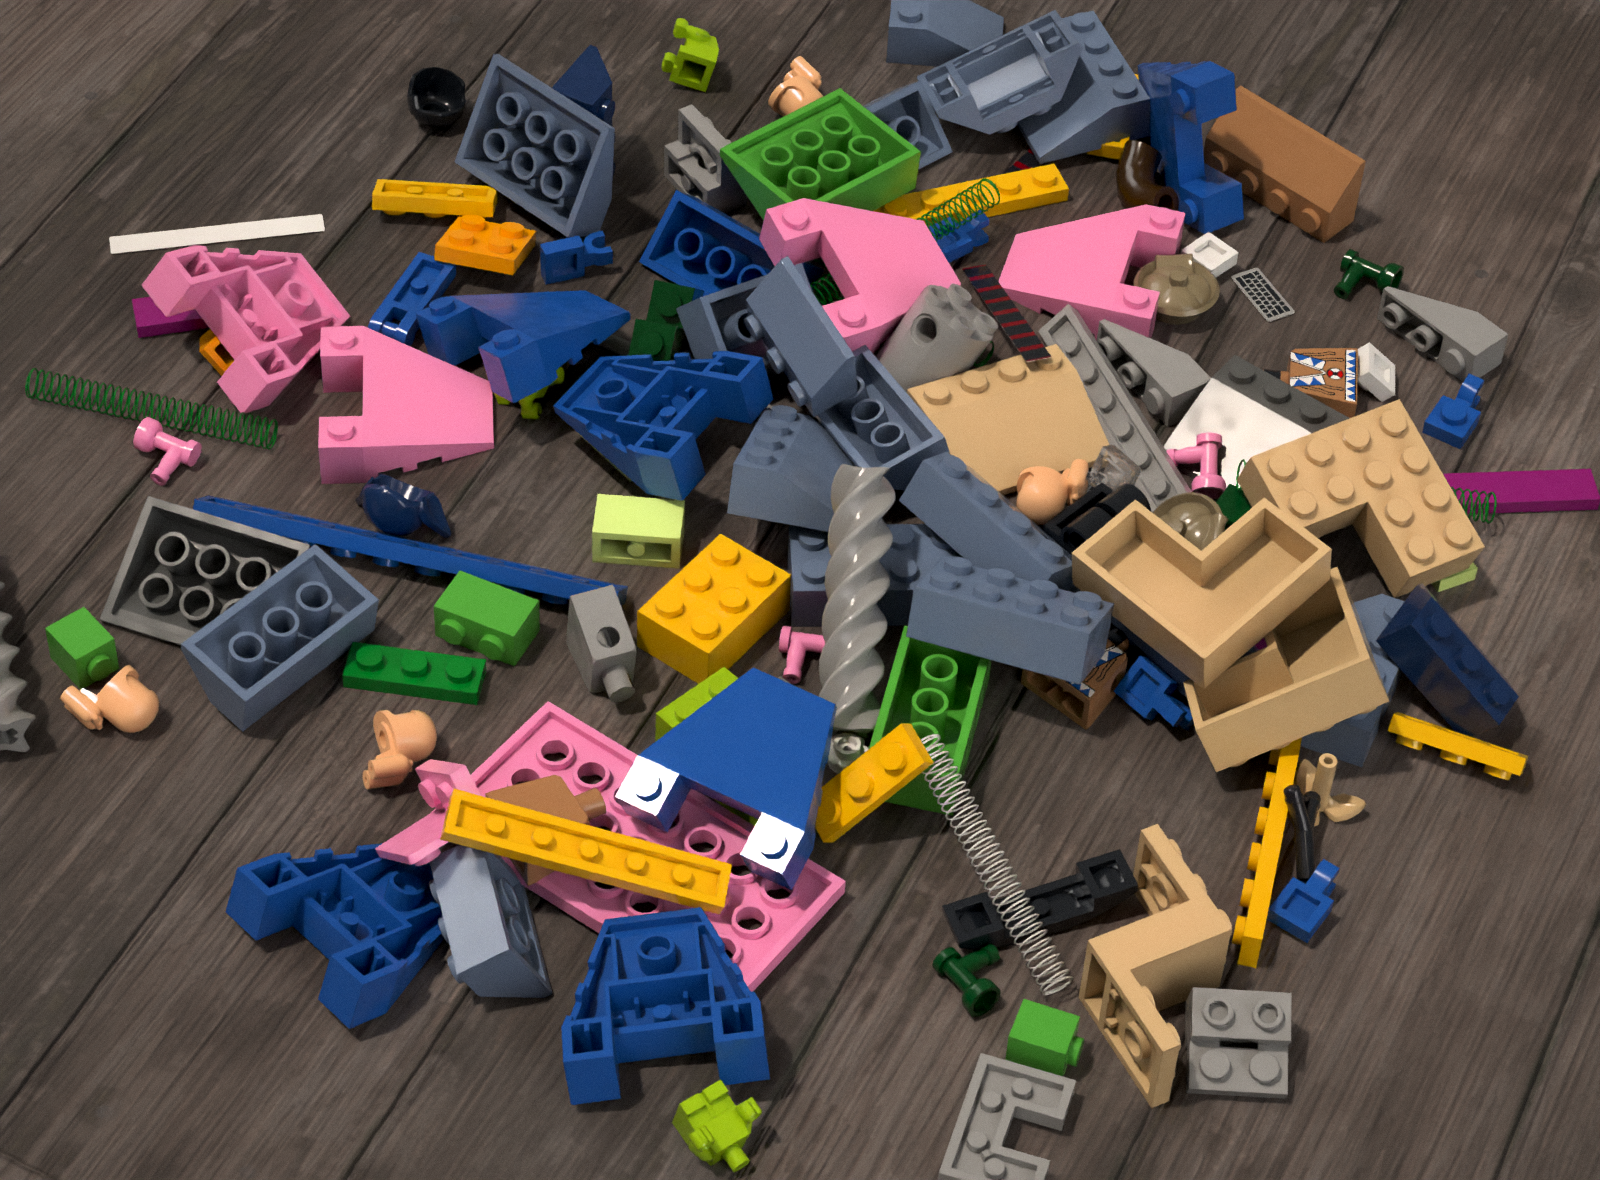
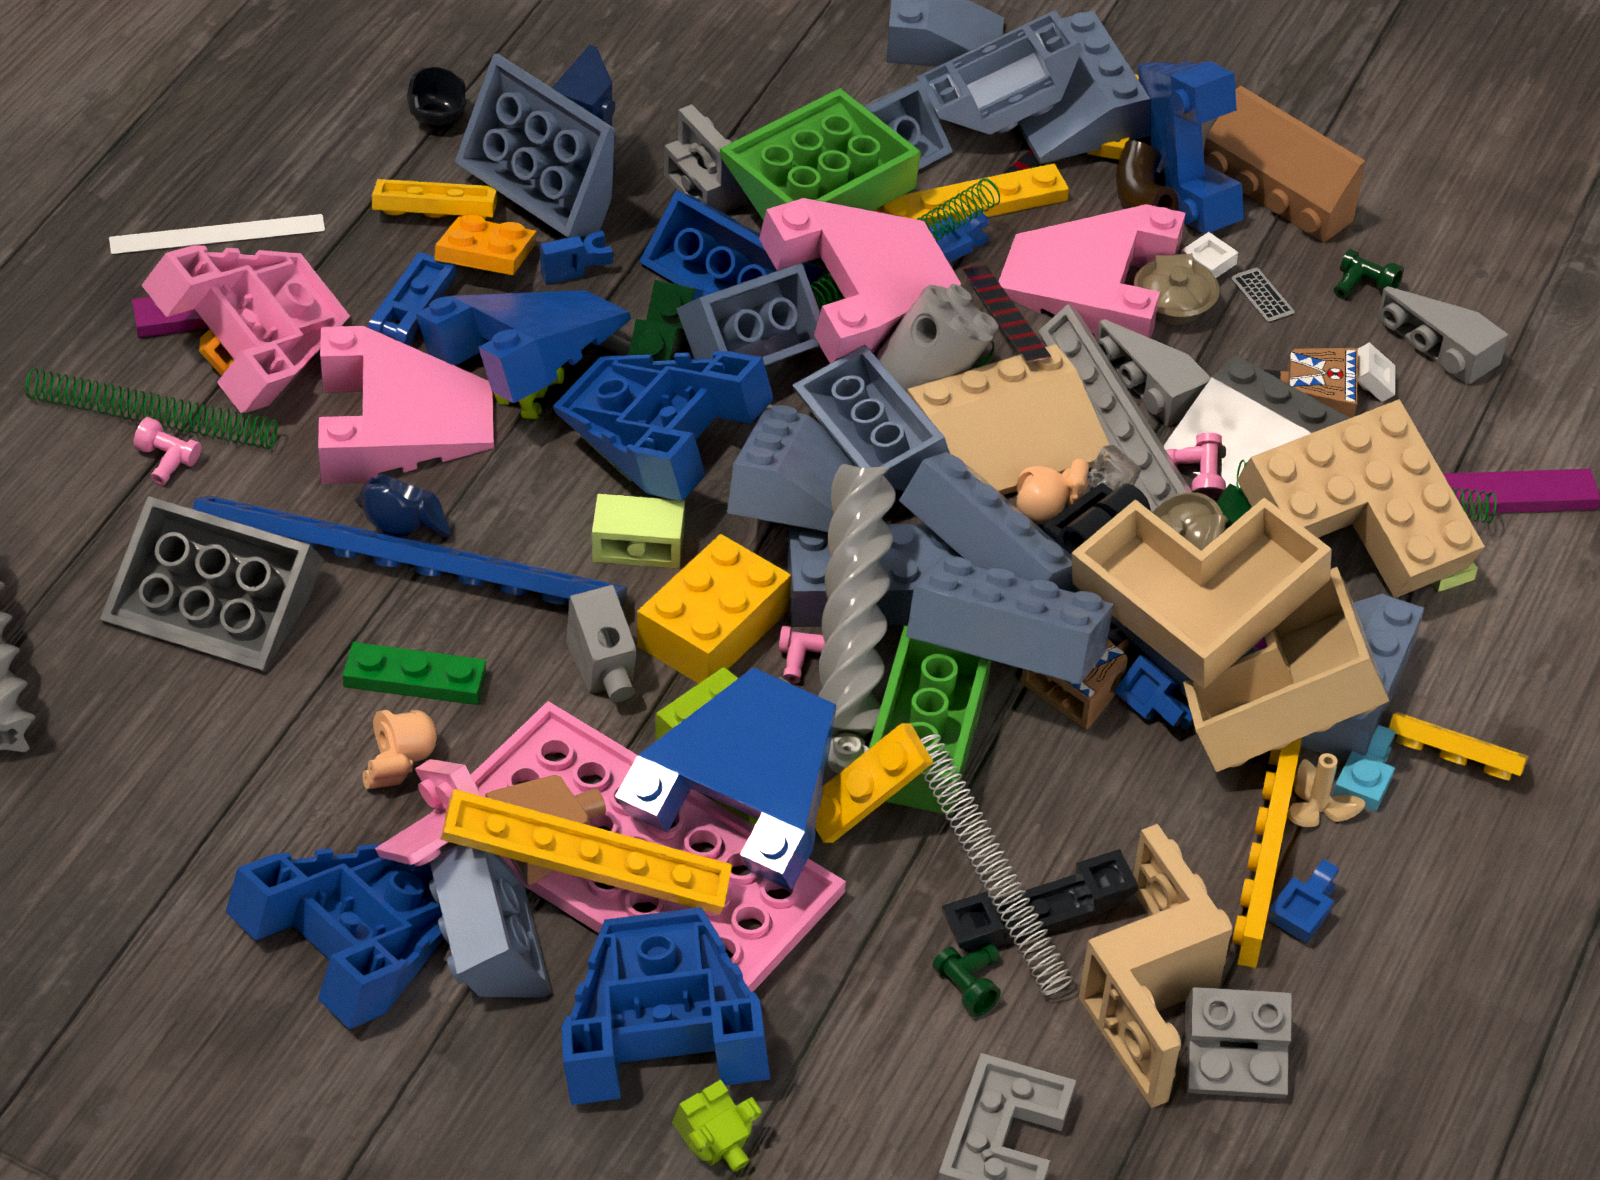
(82, 648): bright green brick -> none
(121, 701): light nougat piece -> none
(280, 636): sand blue slope -> none
(486, 618): bright green brick -> none
(694, 59): lime piece -> none
(798, 88): light nougat piece -> none
(801, 339): sand blue slope -> none
(1044, 1038): bright green brick -> none
(1303, 813): black piece -> none
(1368, 774): none -> medium azure plate
(1446, 665): dark blue slope -> none
(1456, 419): blue plate -> none

